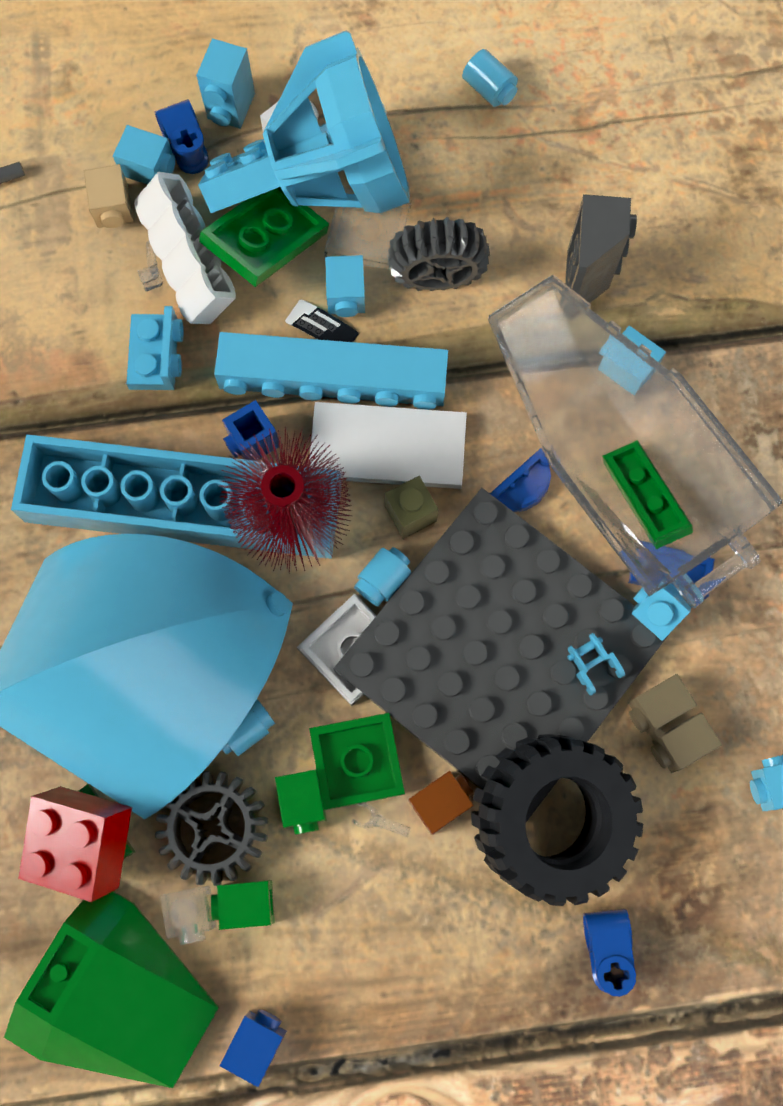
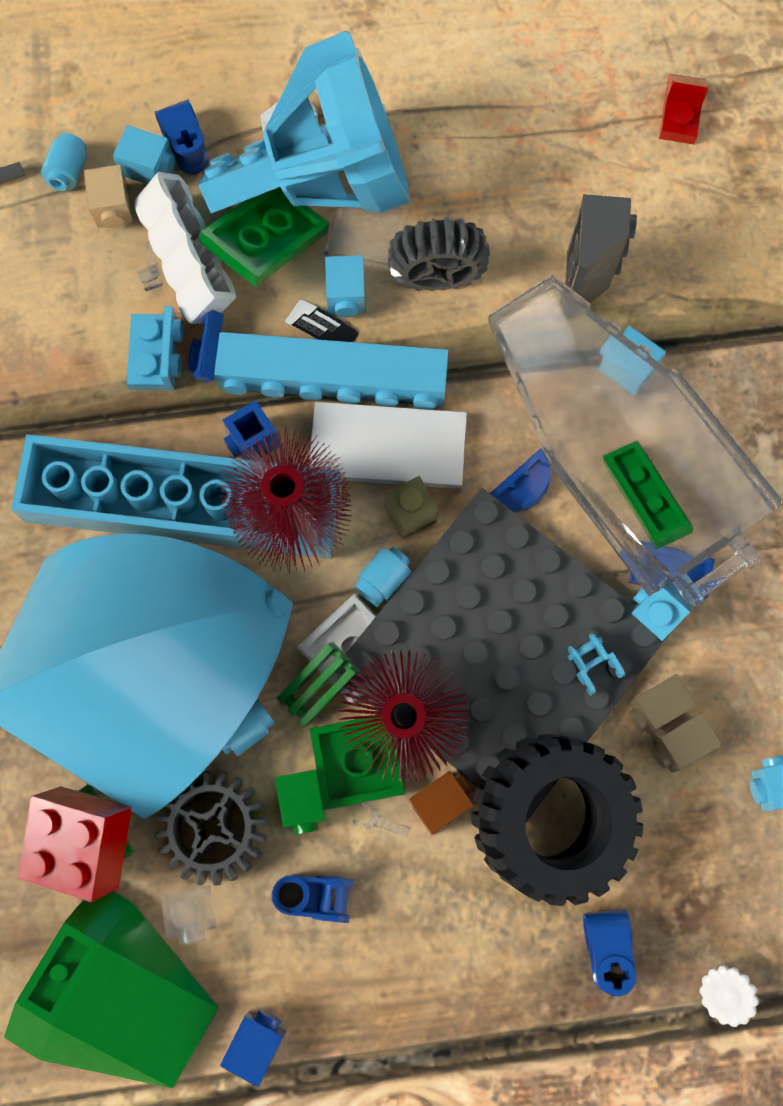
(64, 162): none -> medium azure brick
(204, 351): none -> blue tile
(226, 83): medium azure brick -> none
(243, 905): green brick -> none
(296, 705): none -> green tile
(316, 897): none -> blue piece
(414, 734): none -> dark red piece
(490, 78): medium azure brick -> none
(682, 108): none -> red slope
(729, 996): none -> white piece

